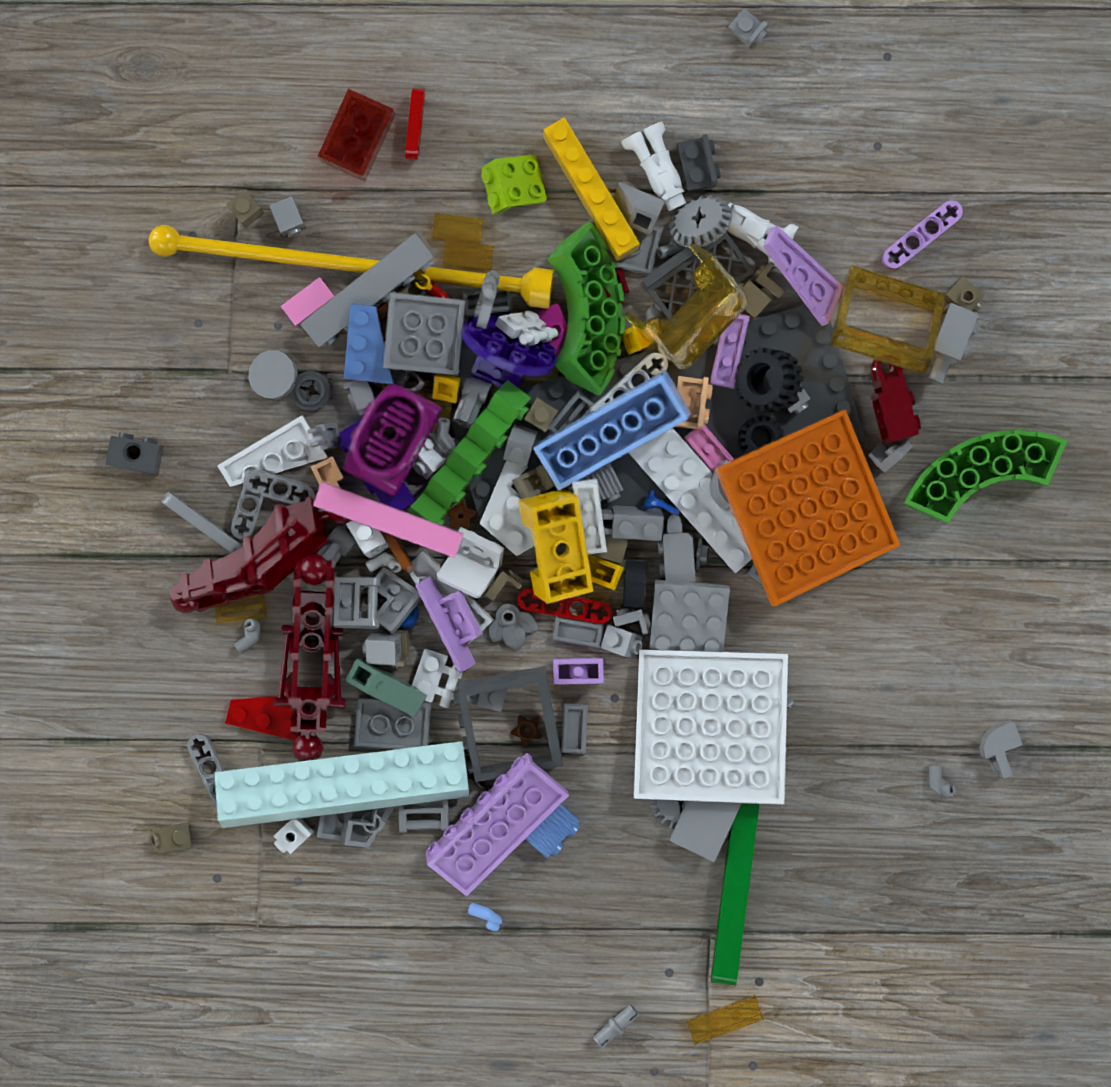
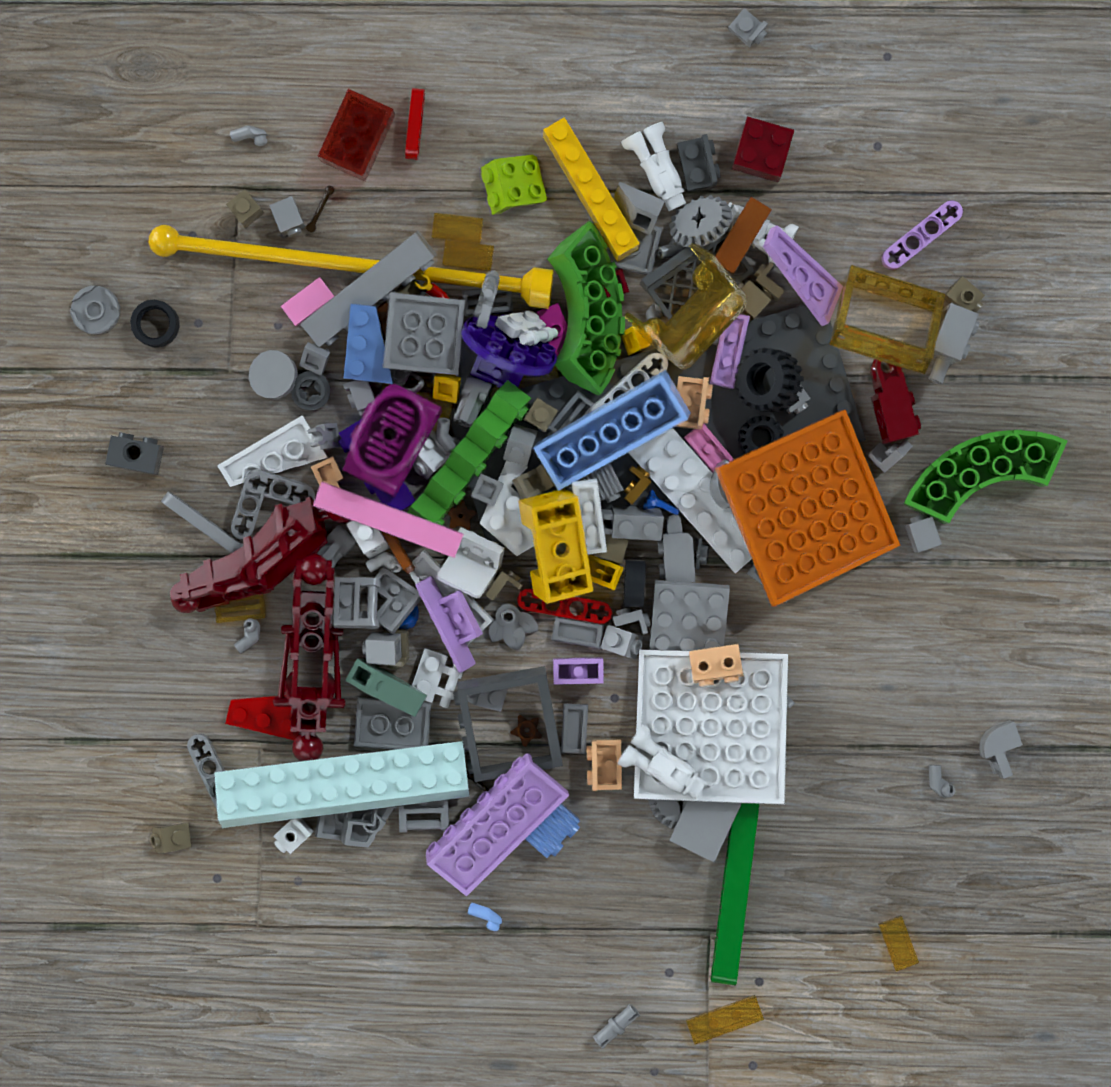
(95, 310): none -> light grey tile
(136, 318): none -> black tyre
(259, 135): none -> light grey arm
(311, 227): none -> dark brown hinge
(314, 358): none -> light grey tile
(487, 490): none -> light grey tile
(605, 771): none -> light nougat bracket
(635, 489): none -> pearl gold bracket
(663, 766): none -> white piece
(716, 664): none -> light nougat brick
(742, 234): none -> dark orange tile
(762, 149): none -> dark red brick
(898, 943): none -> clear yellow tile
(922, 533): none -> light grey brick

